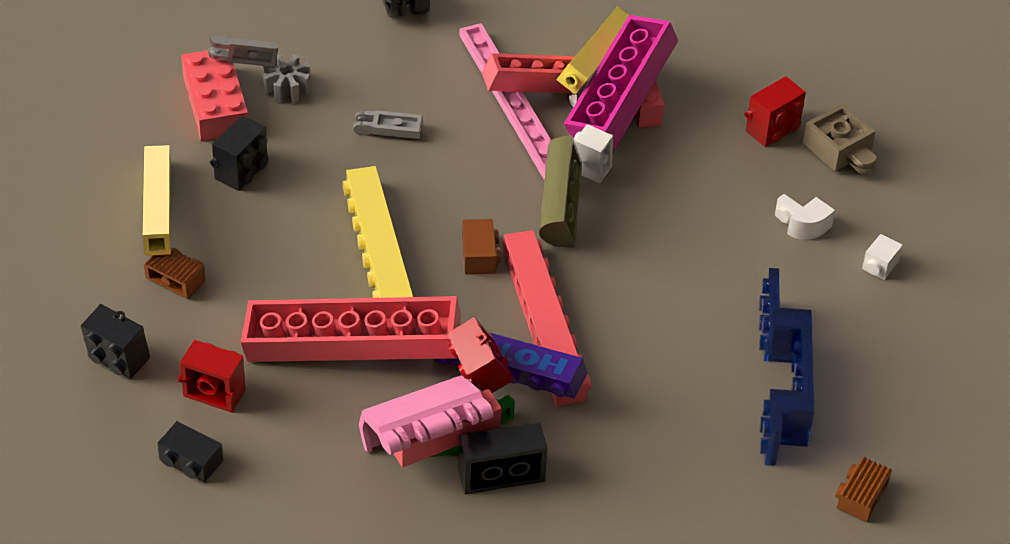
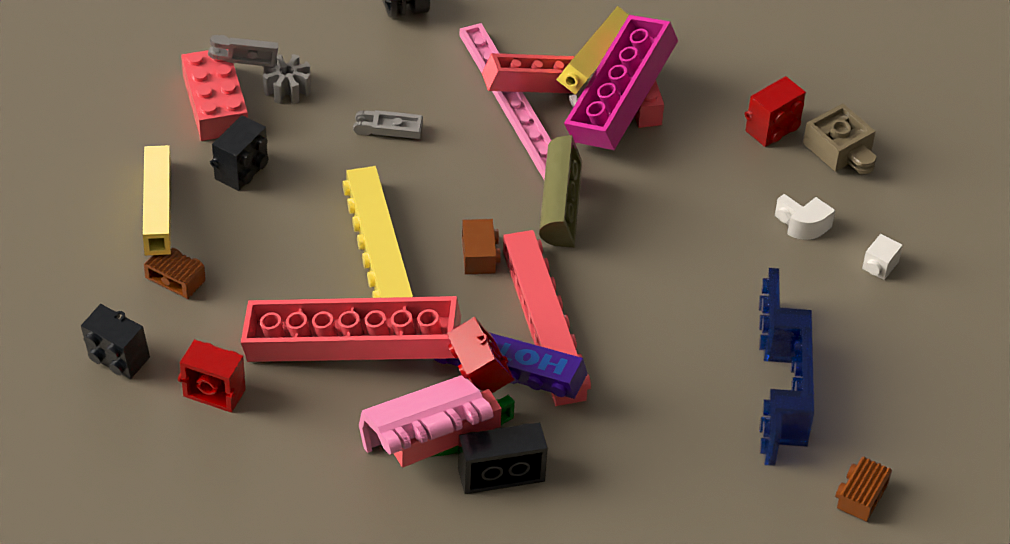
(190, 452): black brick -> none
(595, 152): white brick -> none

